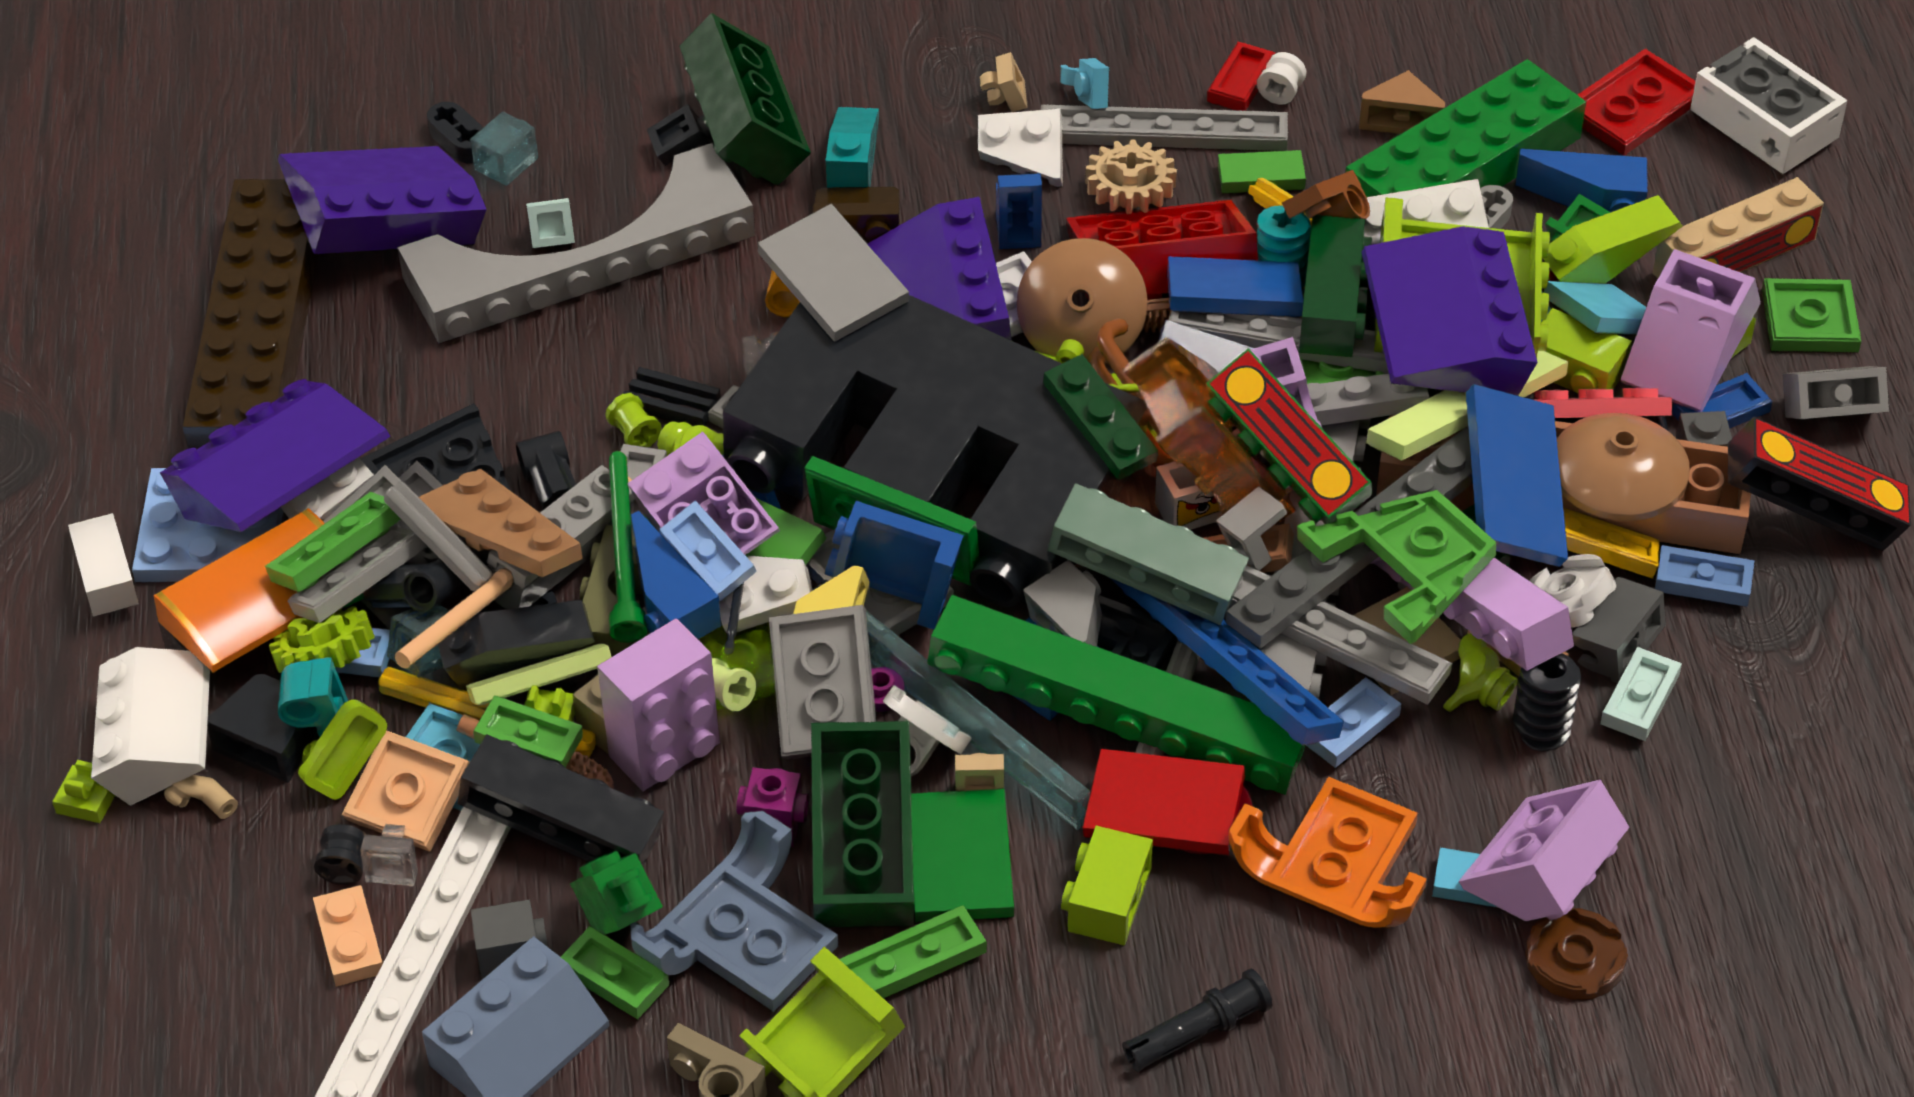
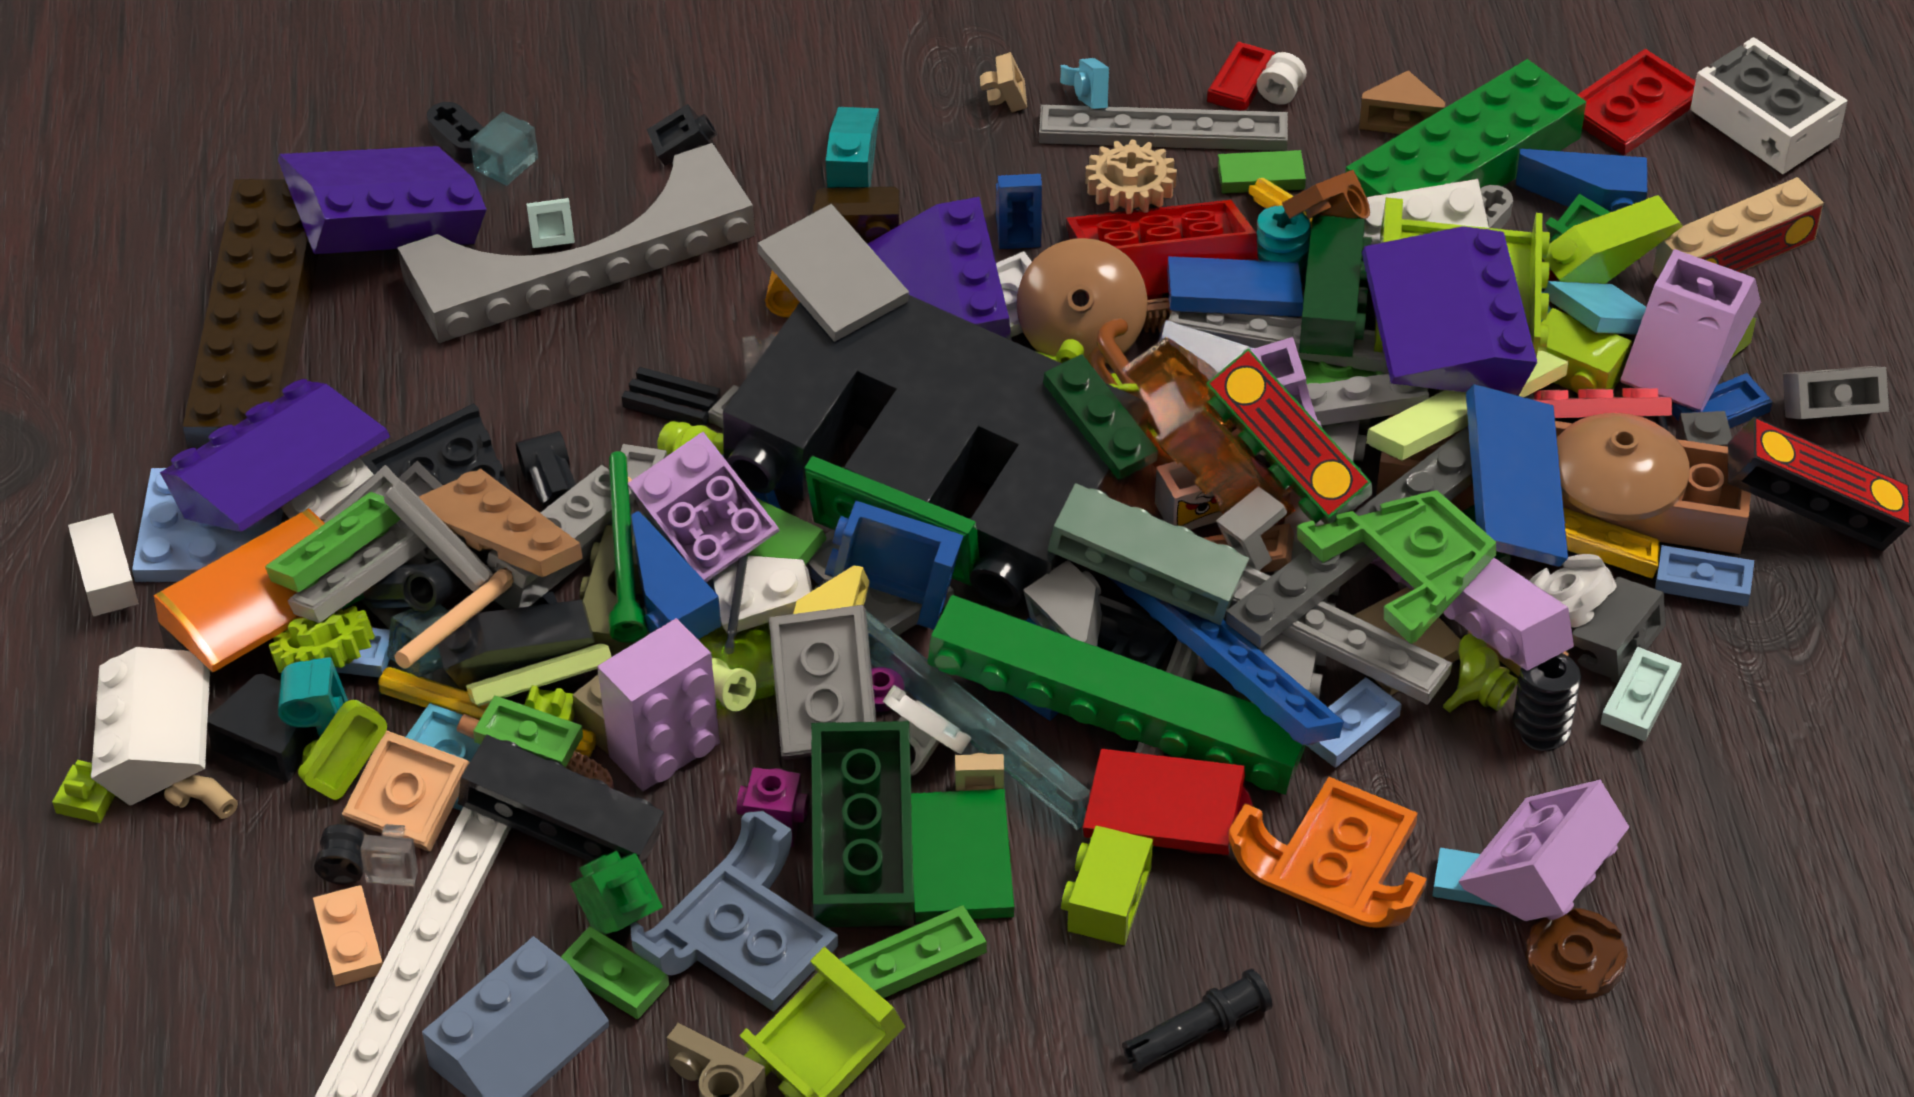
(502, 931): dark grey brick -> none
(628, 415): lime bush -> none
(708, 550): light blue plate -> none
(744, 100): dark green brick -> none
(1024, 142): white wing -> none
(1811, 315): bright green tile -> none

